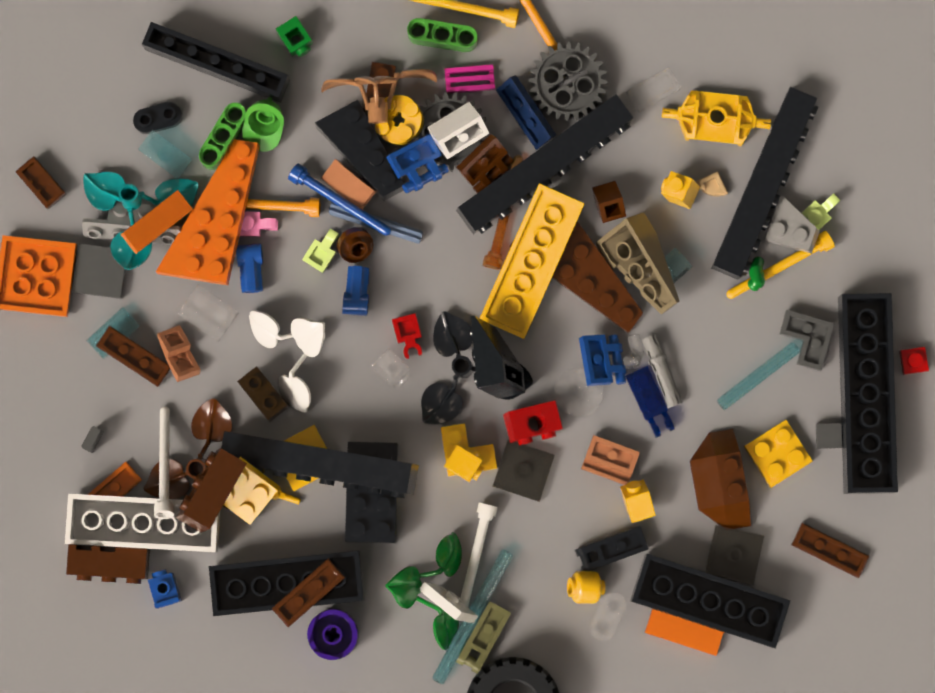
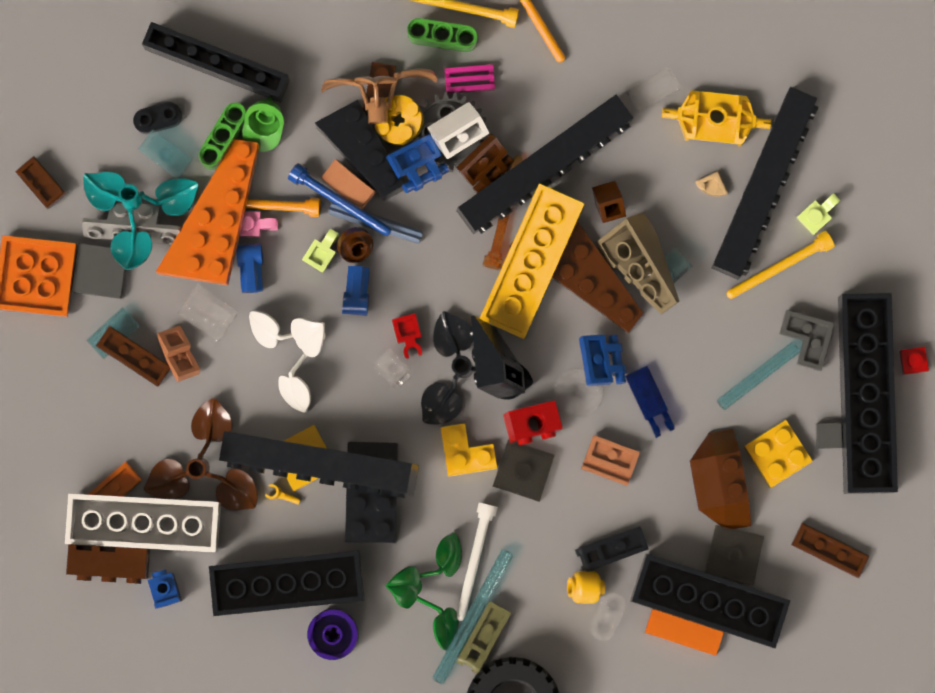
(92, 439): dark grey tile -> none
(156, 221): orange tile -> none
(164, 507): white piece -> none
(210, 490): reddish brown wedge -> none
(250, 493): yellow plate -> none
(263, 394): dark brown brick -> none
(292, 29): green brick -> none
(308, 593): reddish brown tile -> none
(448, 602): white plate -> none
(465, 463): yellow brick -> none
(526, 112): dark blue plate -> none
(557, 61): dark grey gear -> none
(636, 352): clear arm -> none
(637, 500): yellow brick -> none
(661, 370): light grey pin -> none
(680, 189): yellow brick -> none
(756, 274): green arm -> none
(791, 228): light grey wing -> none

